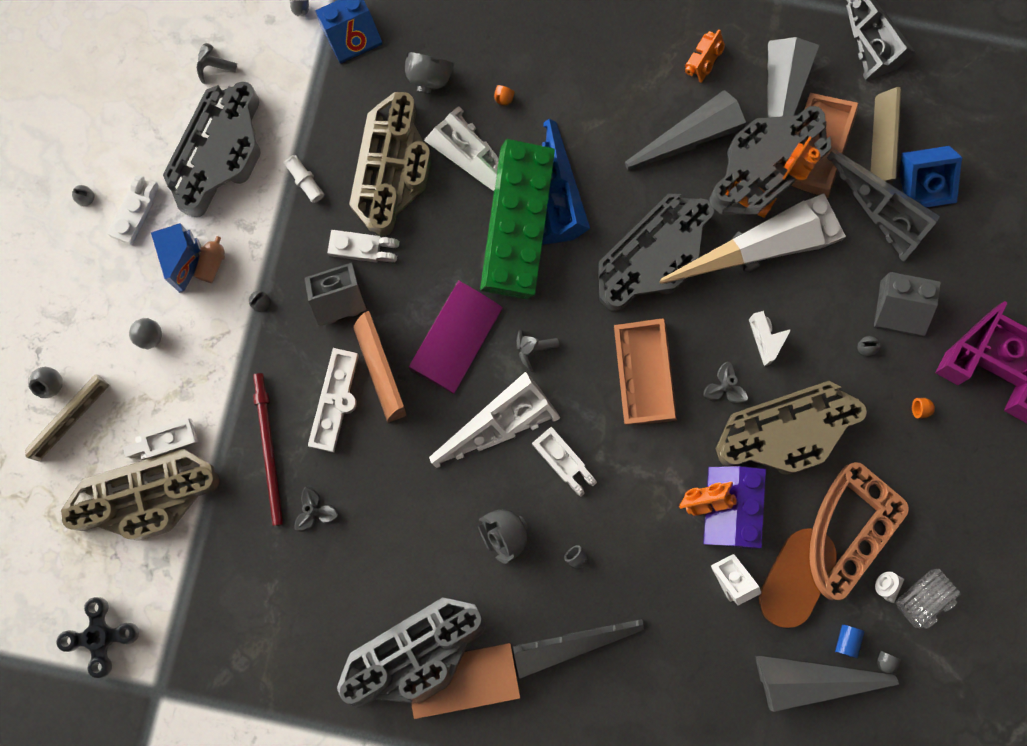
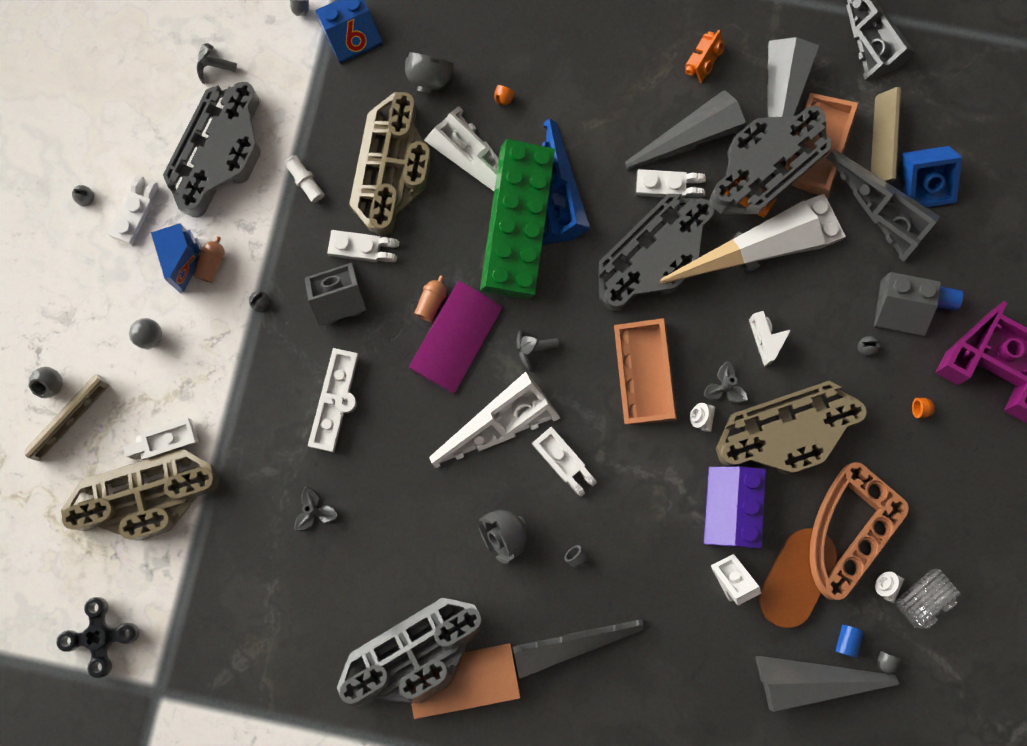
(261, 400): dark red bar -> none
(379, 368): nougat slope -> none
(431, 299): none -> nougat piece
(660, 183): none -> white hinge
(698, 500): orange hinge -> none
(702, 416): none -> white plate
(802, 161): orange hinge -> none
(950, 298): none -> blue piece

